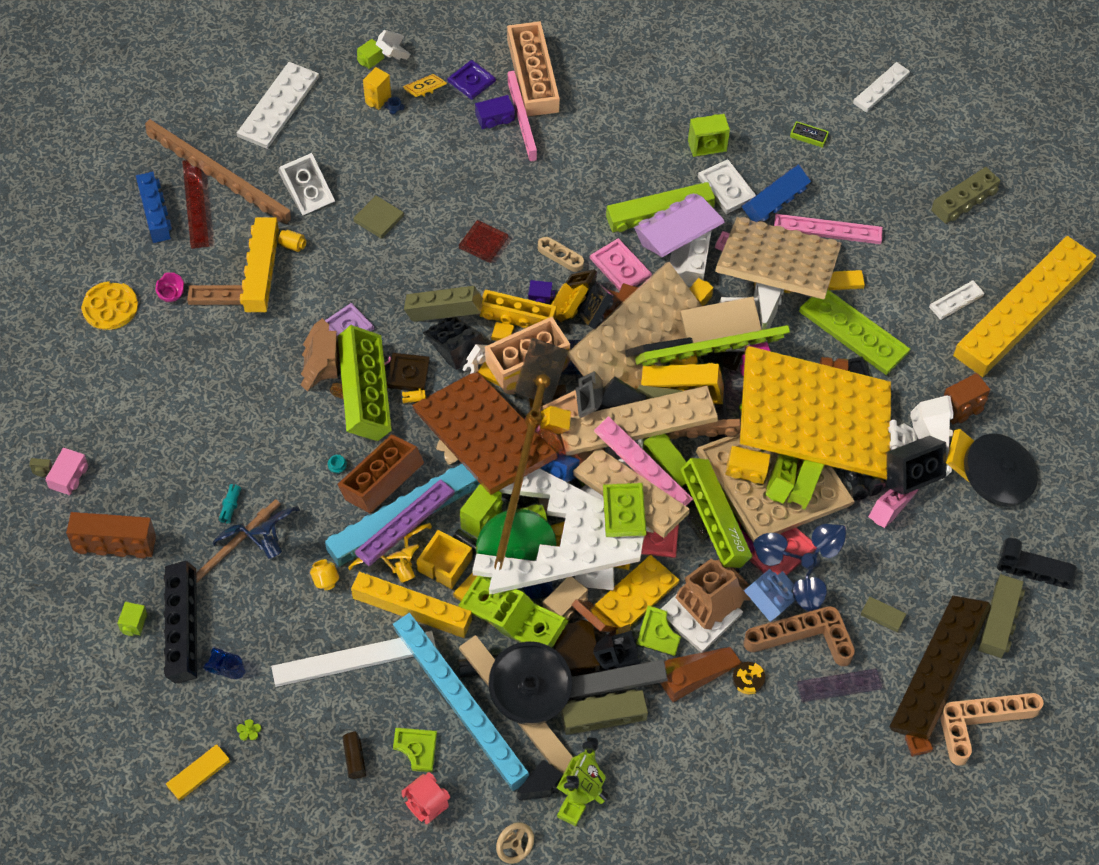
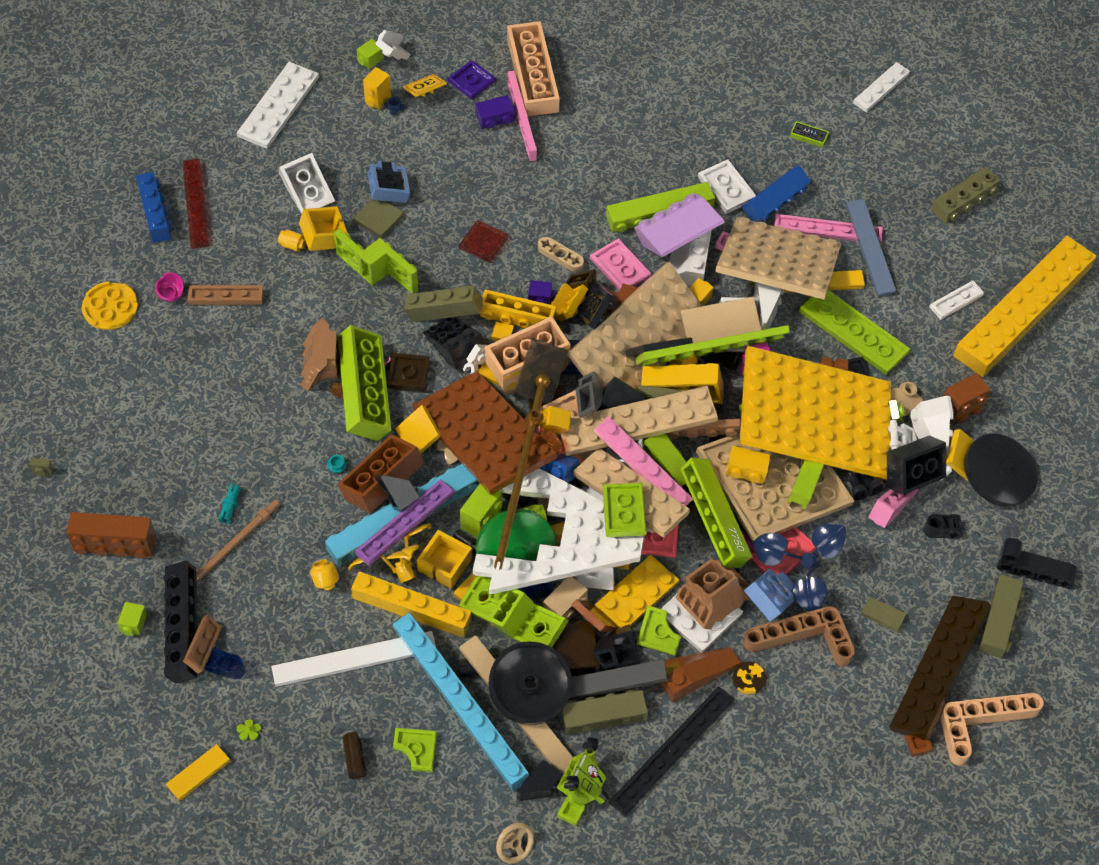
(66, 471): bright pink brick -> none
(202, 644): none -> medium nougat tile
(218, 172): medium nougat plate -> none
(260, 264): yellow brick -> none
(269, 543): dark blue plant -> none
(319, 227): none -> yellow piece
(348, 316): lavender tile -> none
(376, 261): none -> lime bracket
(388, 182): none -> piece
(398, 491): none -> black slope
(413, 396): yellow pin -> none
(419, 429): none -> yellow tile
(426, 798): coral brick -> none
(671, 751): none -> black tile
(708, 135): lime brick -> none
(782, 478): lime slope -> none
(839, 685): clear purple tile -> none
(870, 248): none -> sand blue tile
(897, 411): none -> plate
(908, 400): none -> tan plate
(946, 526): none -> black piece

